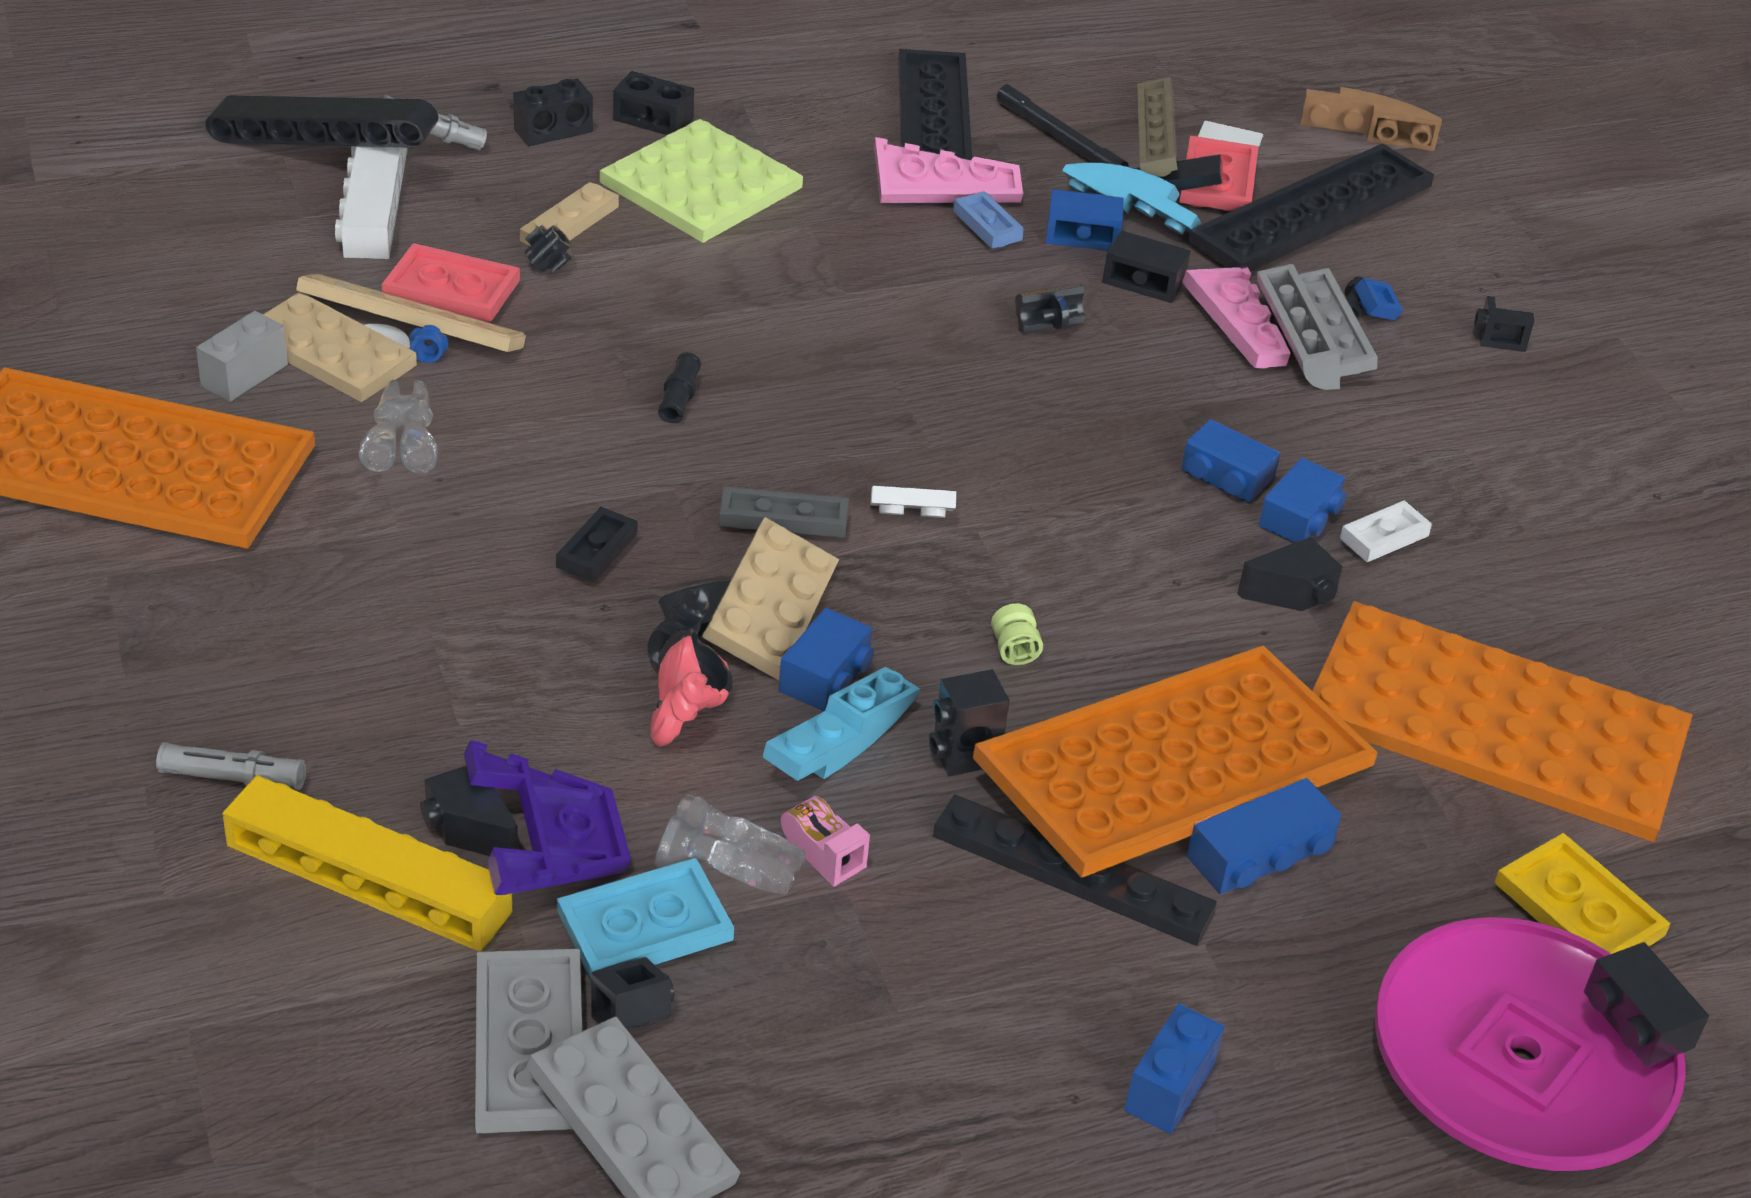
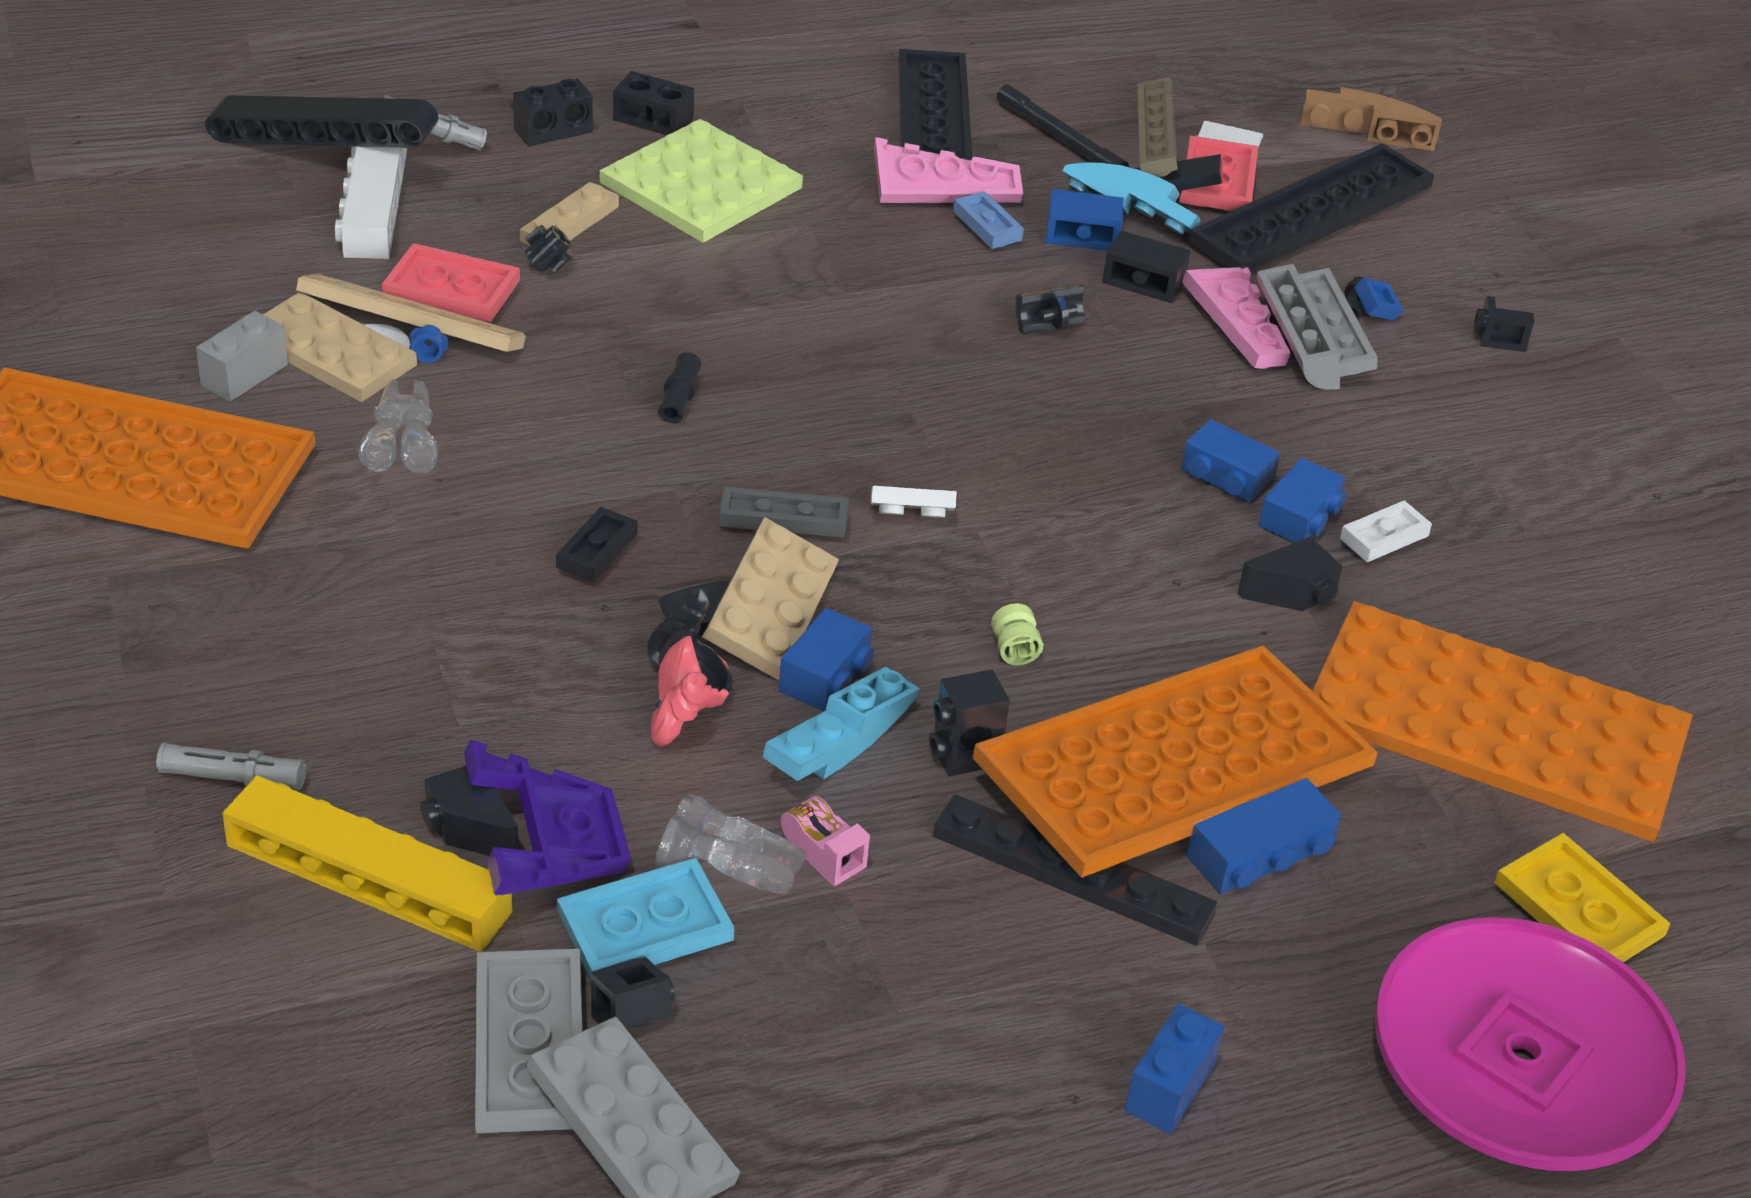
(1645, 1004): black brick -> none

